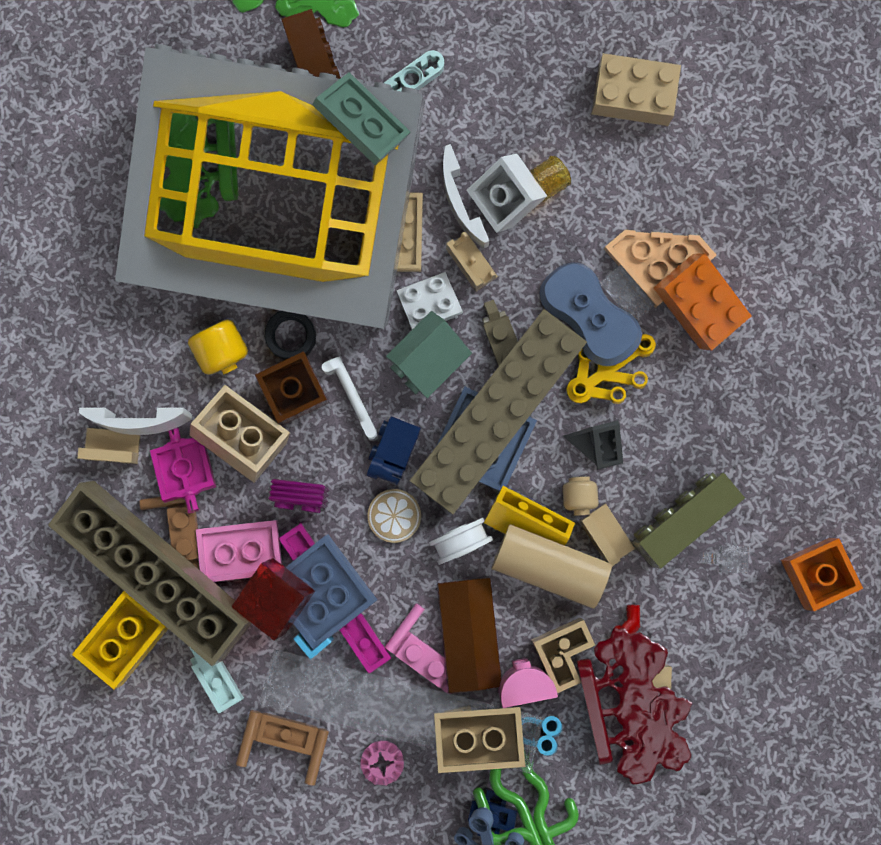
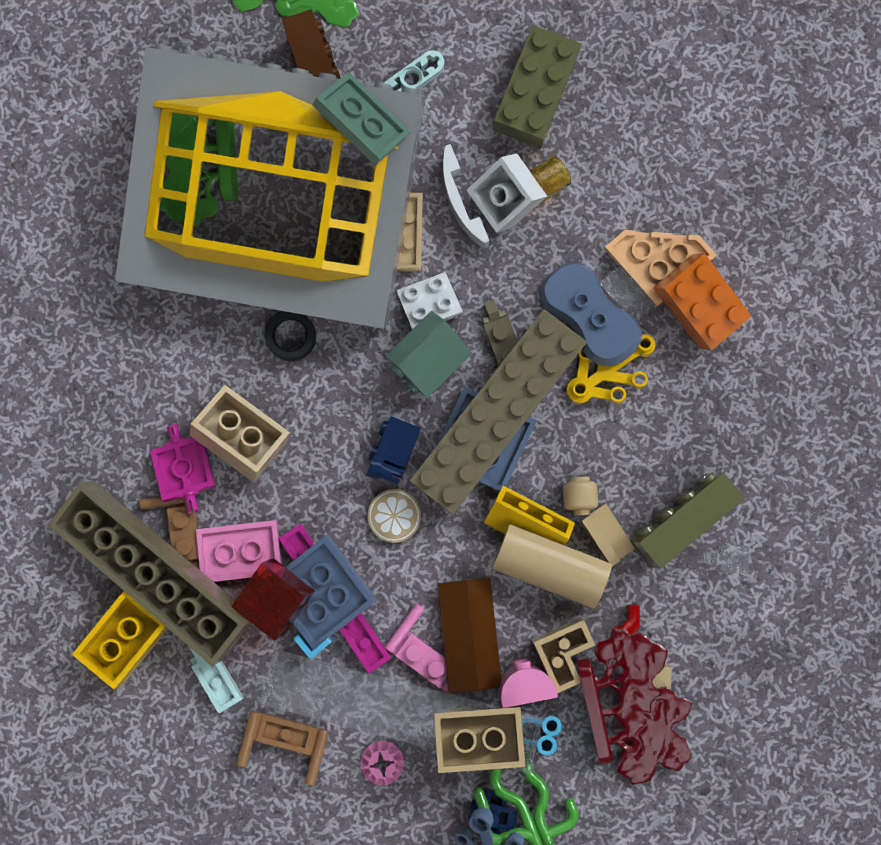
(110, 446): tan panel -> none
(165, 420): white slope -> none
(218, 348): yellow head -> none
(290, 493): magenta brick -> none
(292, 388): reddish brown brick -> none
(336, 366): white hinge -> none
(461, 541): white wheel -> none
(471, 261): tan hinge -> none
(536, 86): none -> olive brick
(599, 444): dark grey slope -> none
(636, 89): tan brick -> none
(821, 574): orange brick -> none

